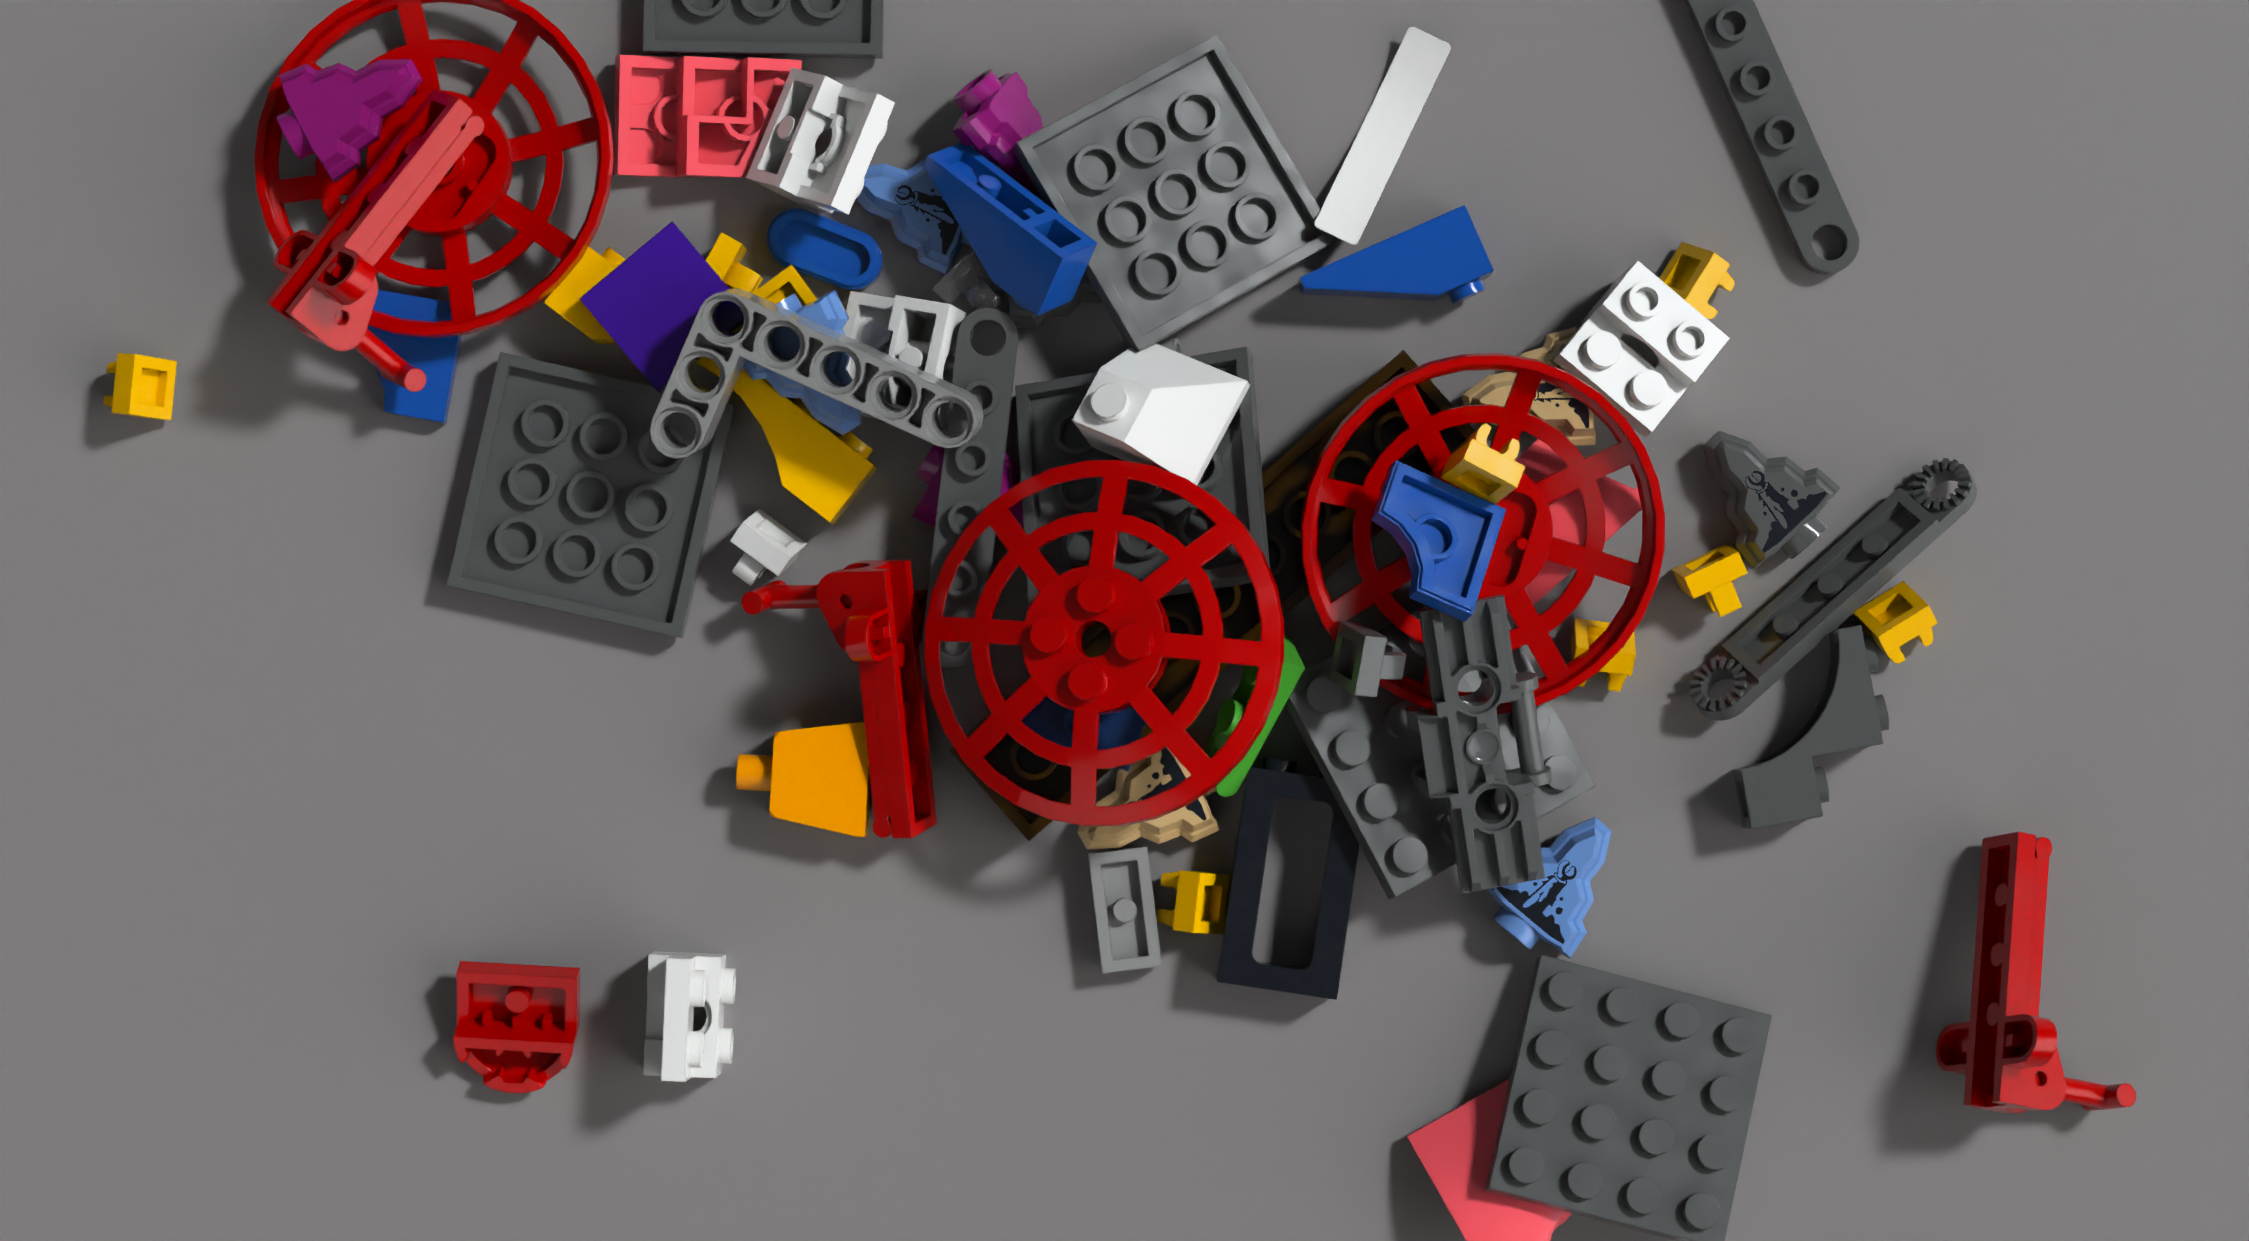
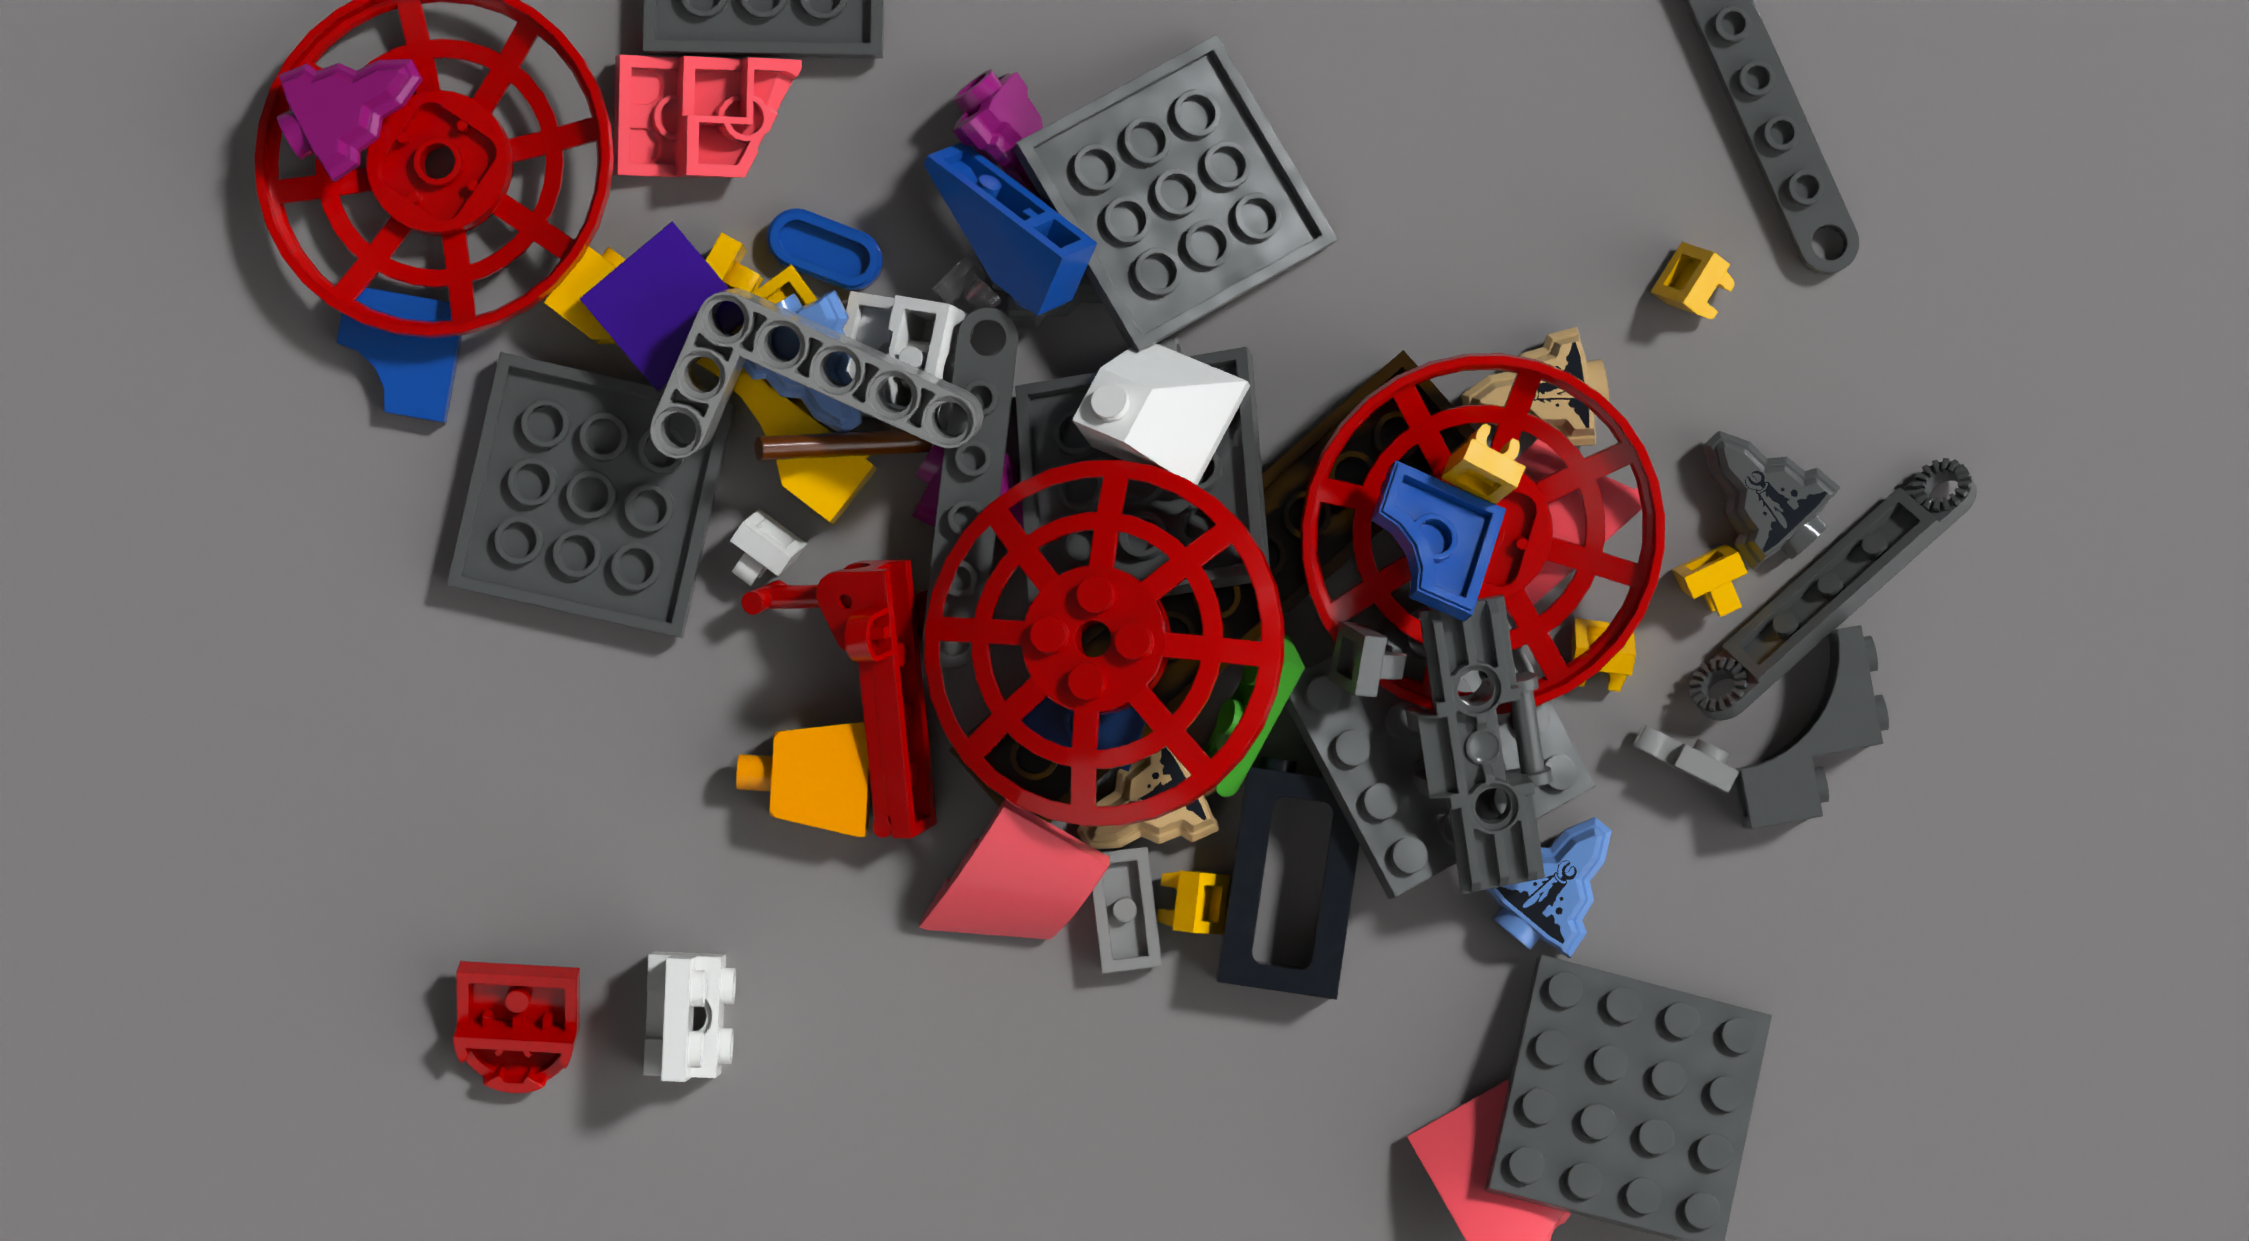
(142, 386): yellow tile -> none
(333, 275): red piece -> none
(838, 445): none -> reddish brown bar
(847, 129): white brick -> none
(915, 211): medium blue rock -> none
(1017, 880): none -> coral slope
(1382, 135): white sticker -> none
(1417, 264): blue slope -> none
(1641, 347): white brick -> none
(1701, 762): none -> light grey plate
(1896, 619): yellow tile -> none
(2006, 1045): red piece -> none

